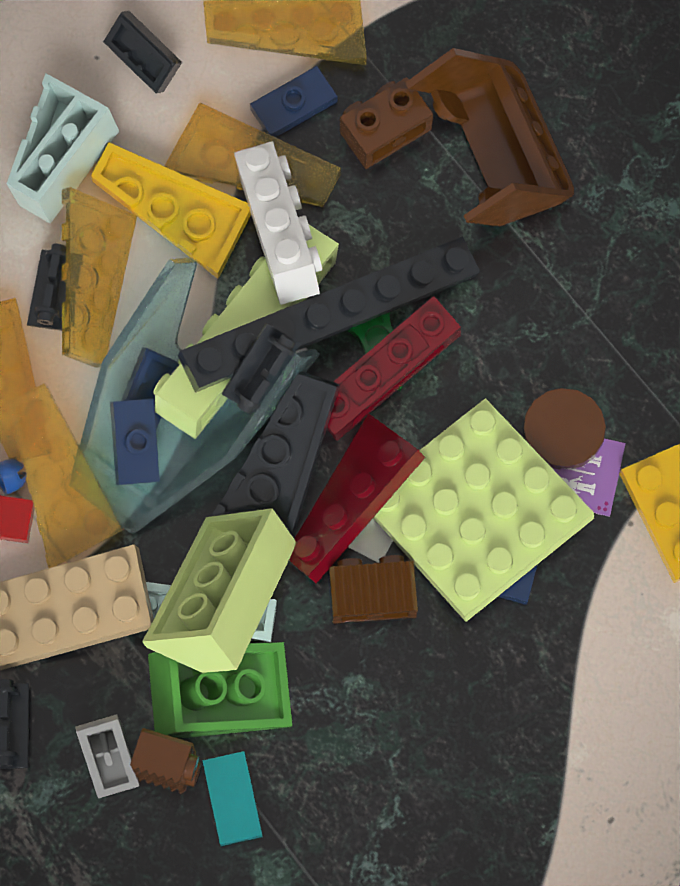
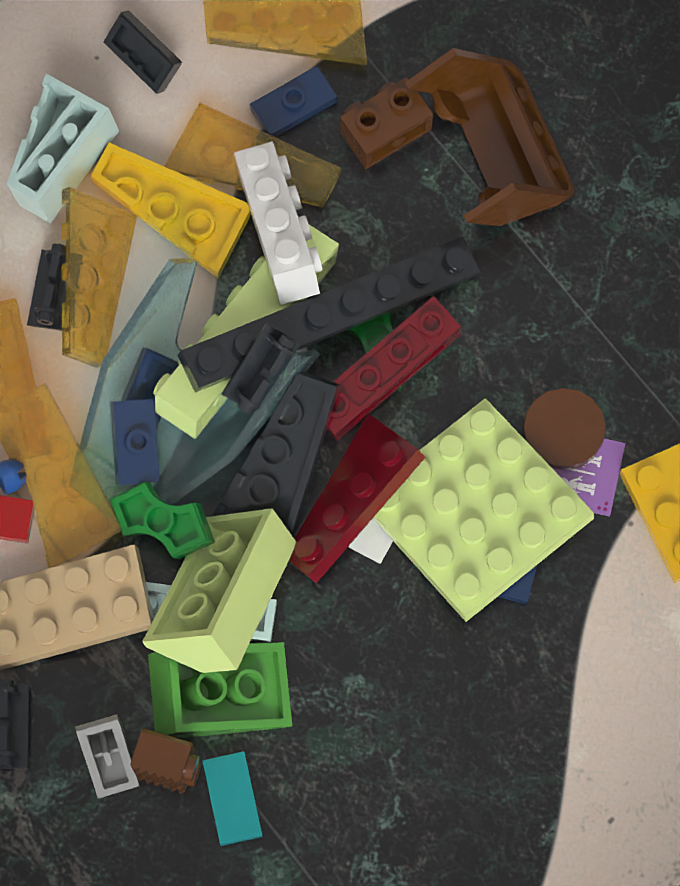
(178, 527): none -> green tile
(373, 590): reddish brown brick -> none

